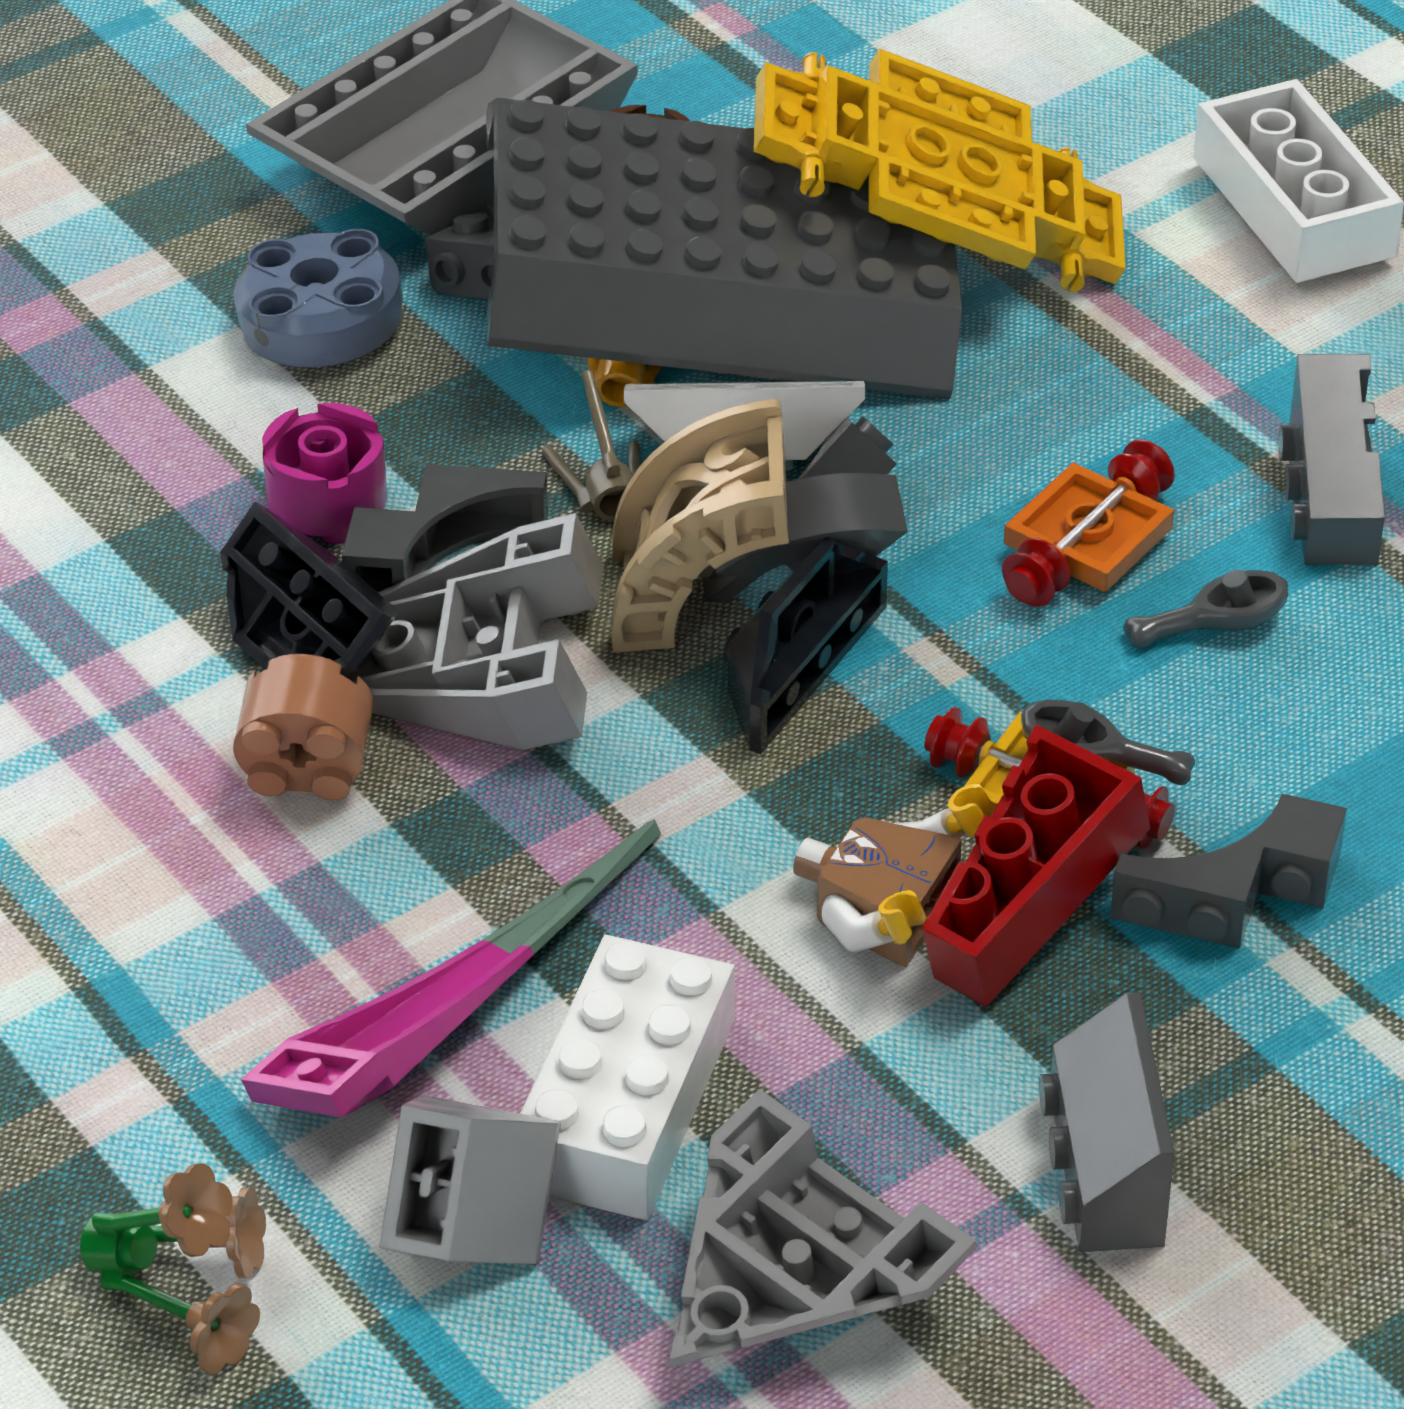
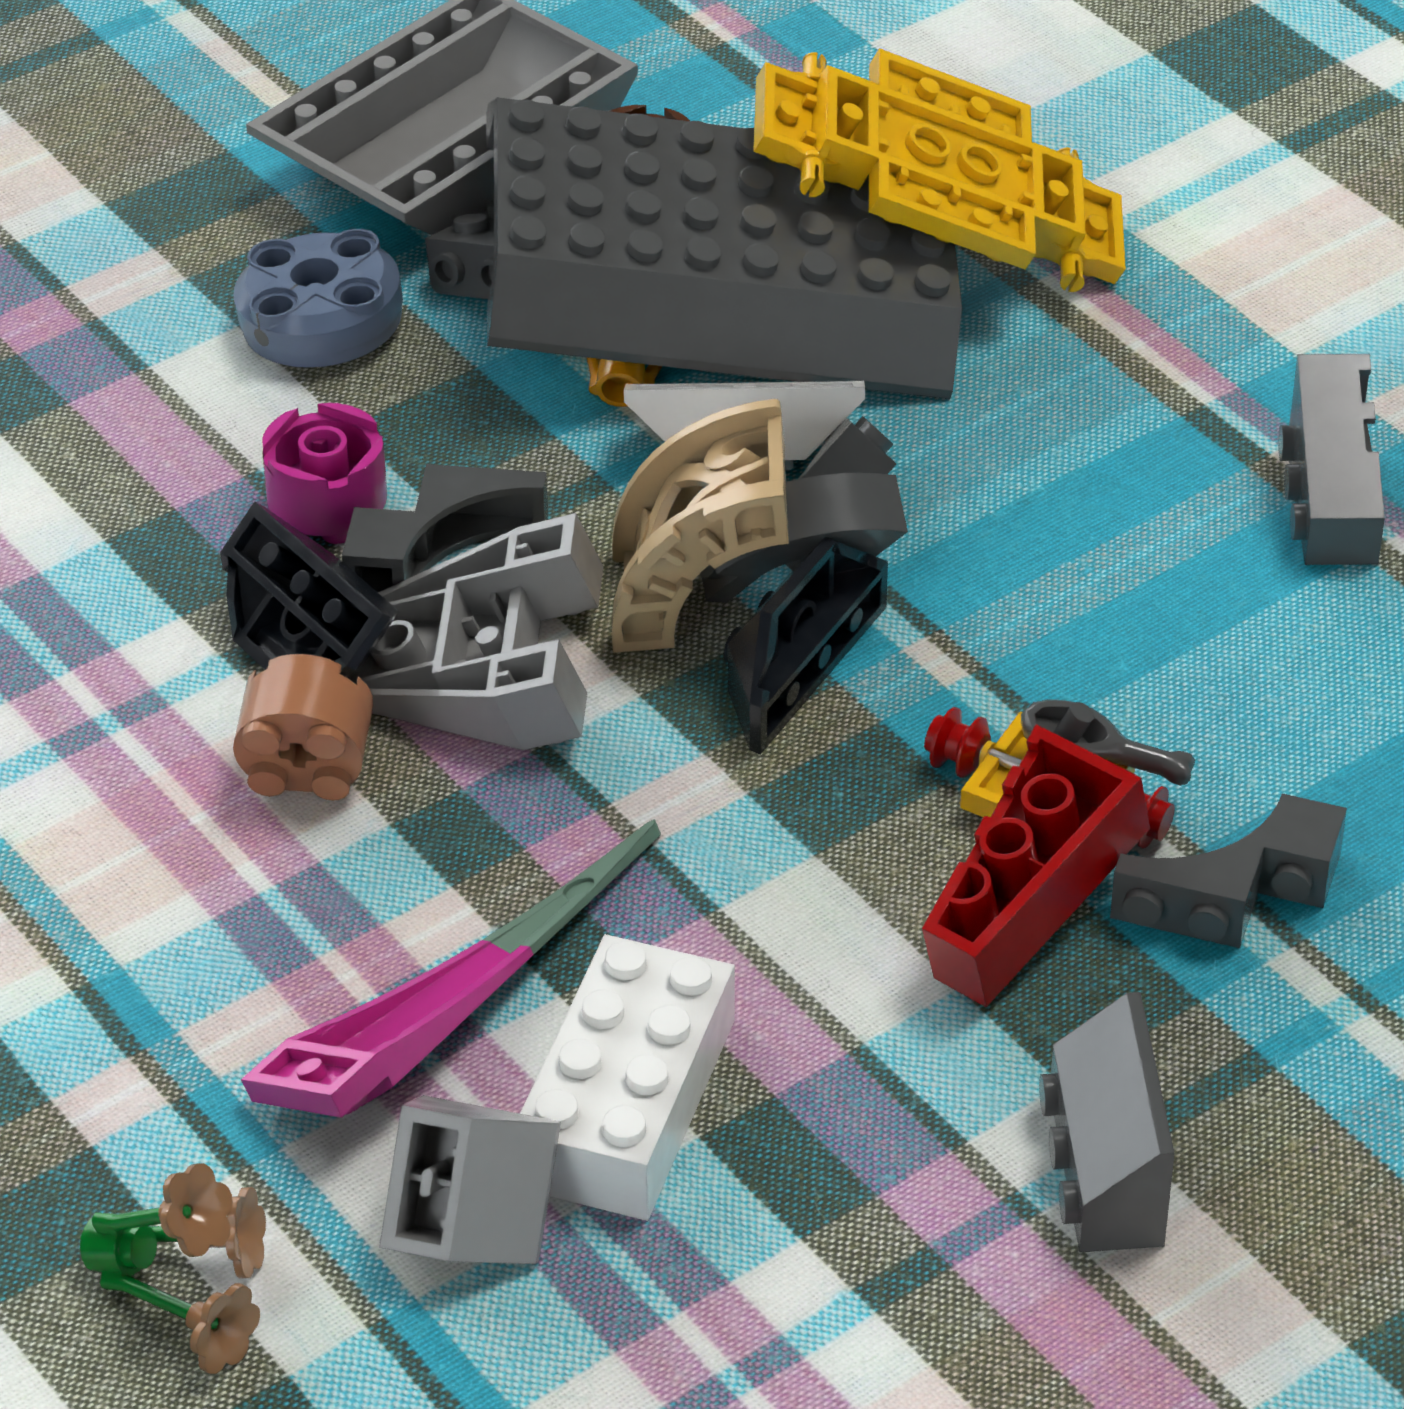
(607, 475): dark tan plant -> none
(795, 1242): light grey wedge -> none
(889, 875): torso -> none
(1089, 525): orange plate -> none
(1226, 603): dark grey piece -> none
(1297, 180): white brick -> none

